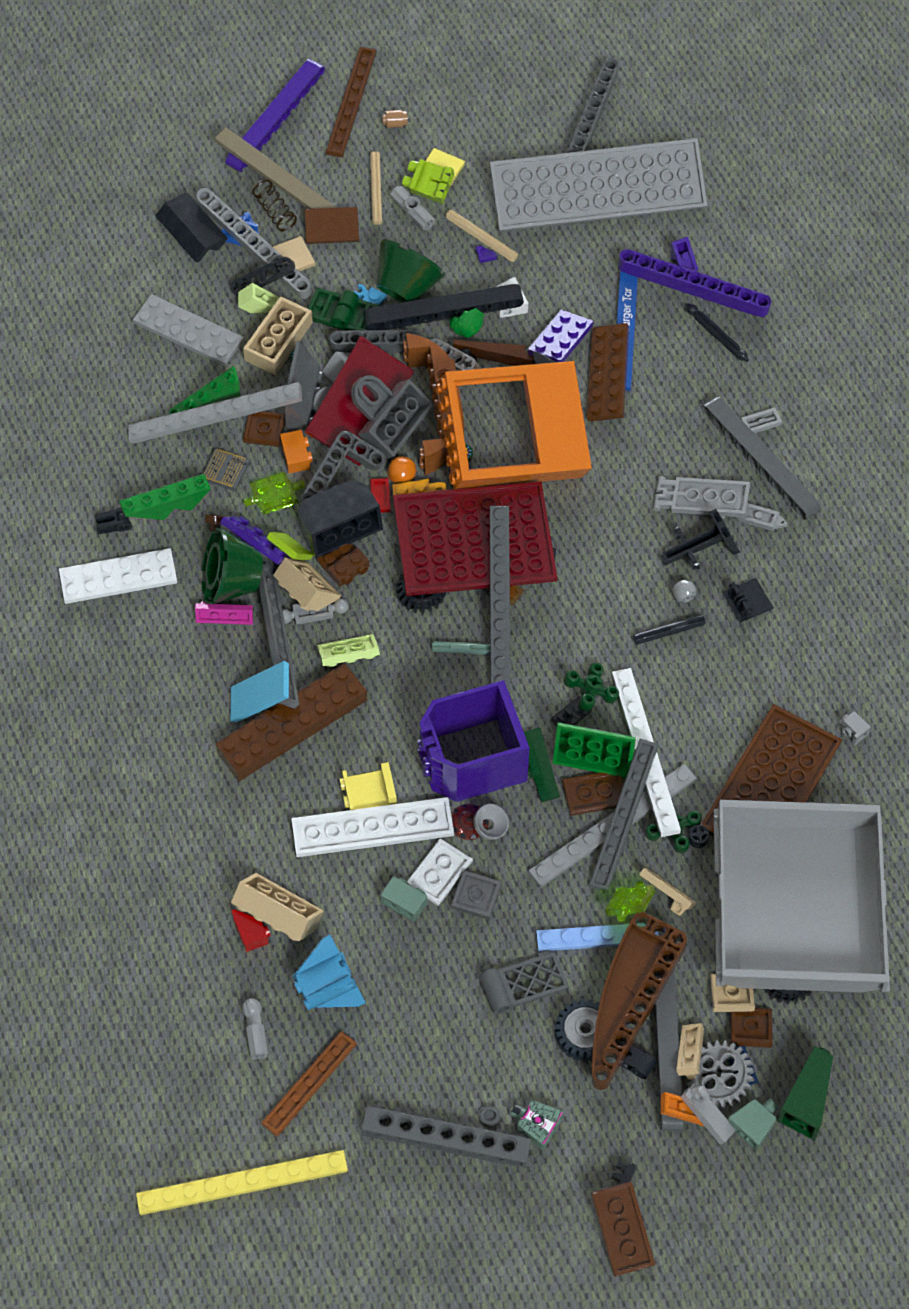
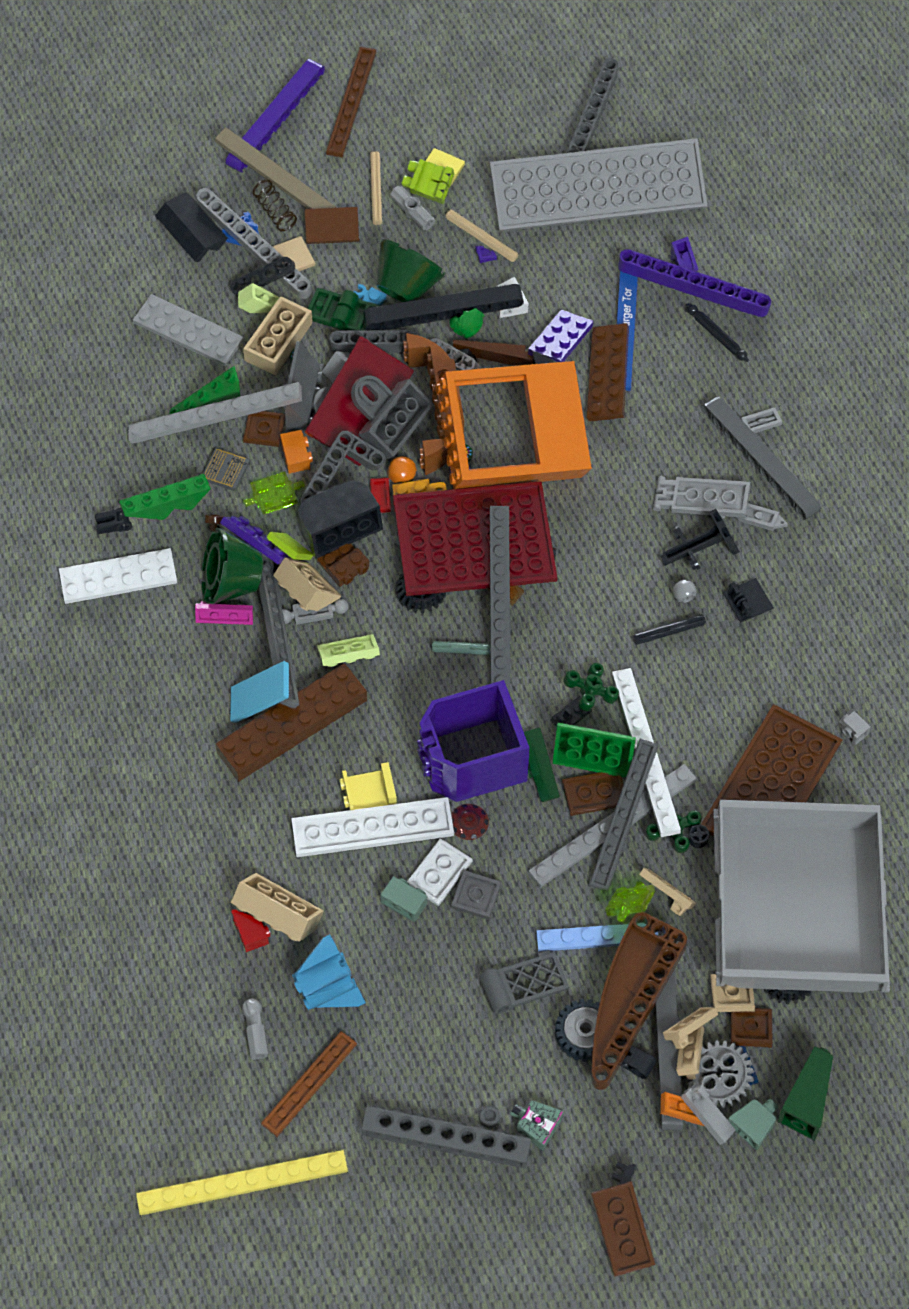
(394, 118): medium nougat brick -> none
(496, 816): light grey piece -> none
(680, 1031): none -> tan hinge

